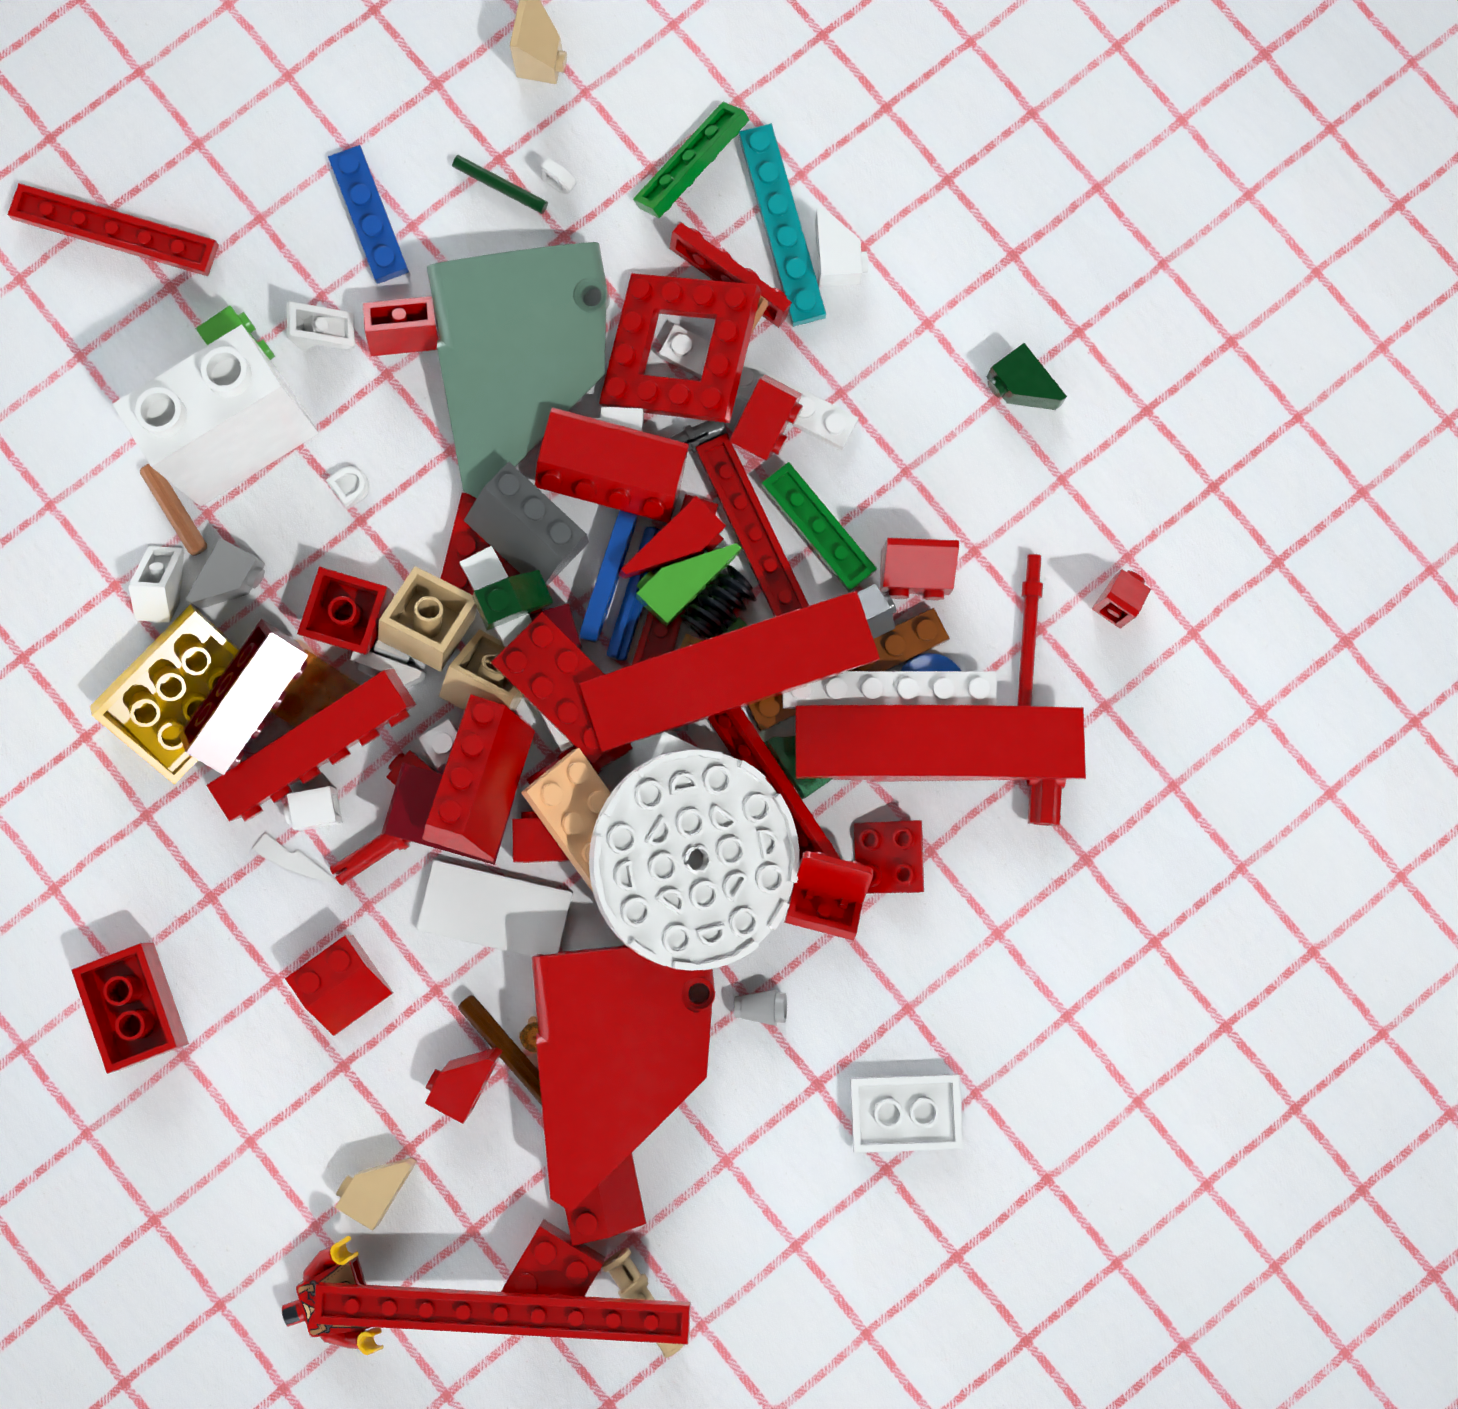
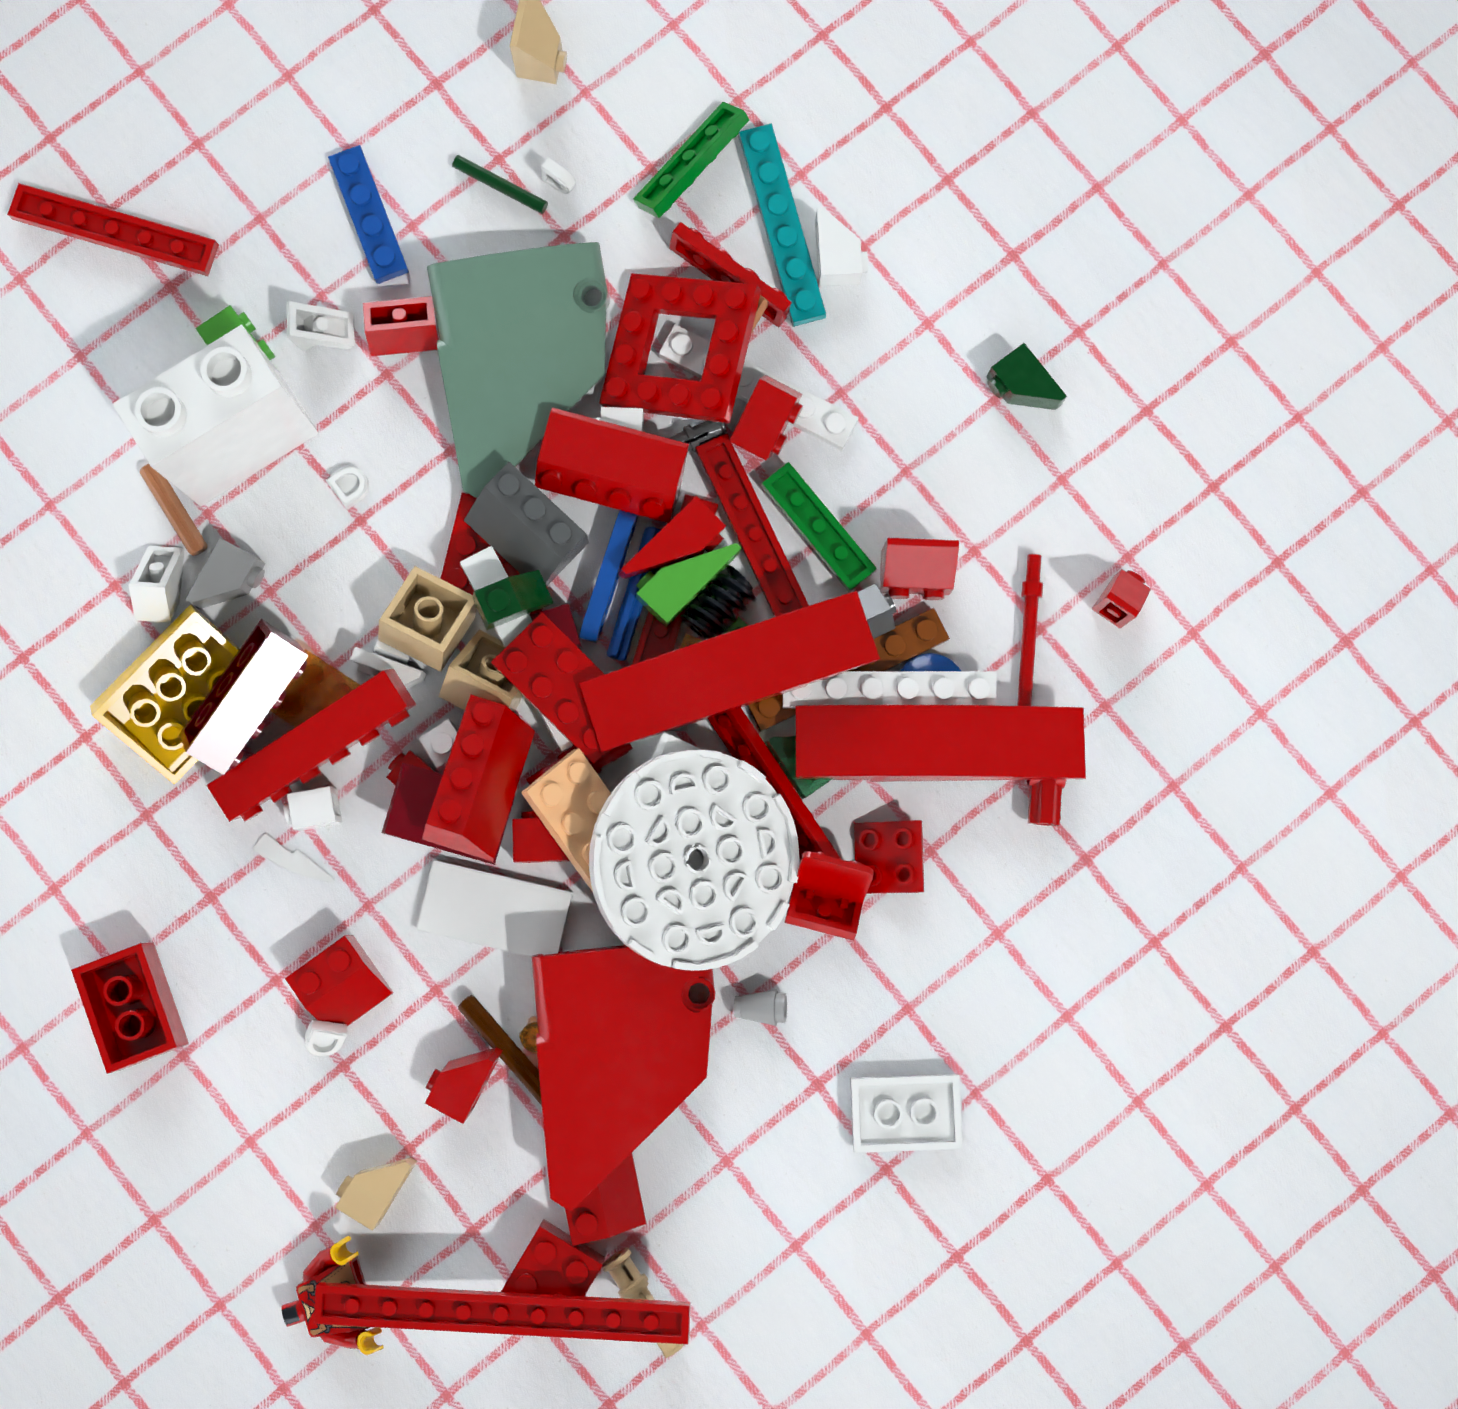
(324, 1037): none -> white tile
(344, 611): red slope -> none
(367, 856): red pin -> none

